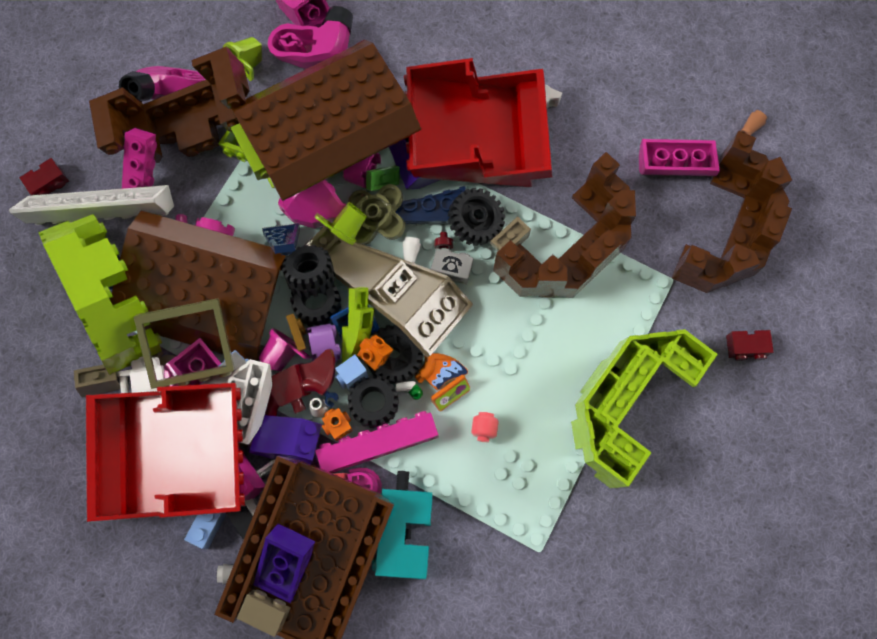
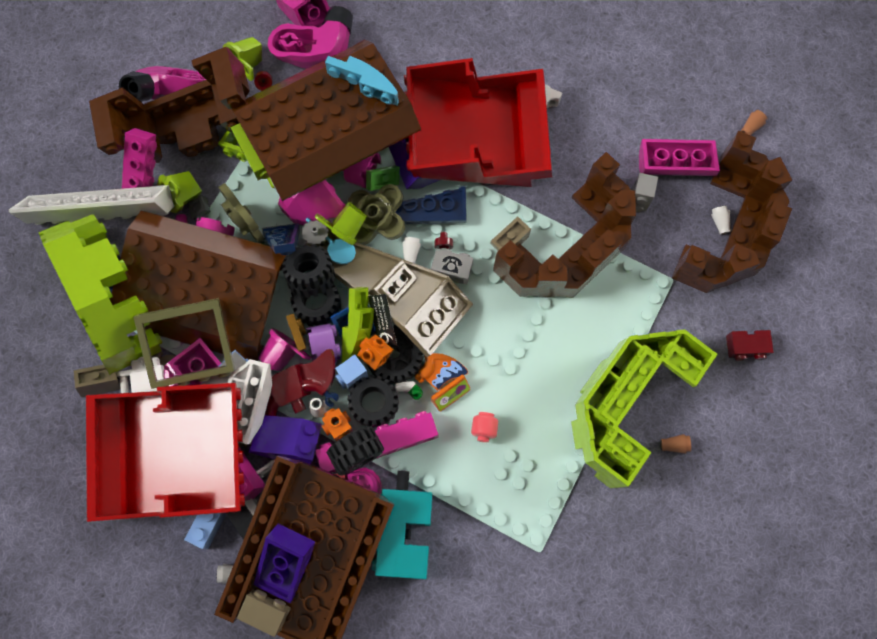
(45, 179): dark red brick -> none
(182, 189): none -> lime container
(199, 207): none -> dark grey plate
(240, 214): none -> olive plant
(263, 80): none -> dark red tile
(314, 232): none -> light grey piece
(339, 250): none -> medium azure piece
(355, 450): none -> black tyre
(370, 80): none -> medium azure slope
(382, 318): none -> black sticker
(467, 226): black wheel -> none
(644, 191): none -> light grey brick
(677, 444): none -> nougat cone
(721, 217): none -> white cone

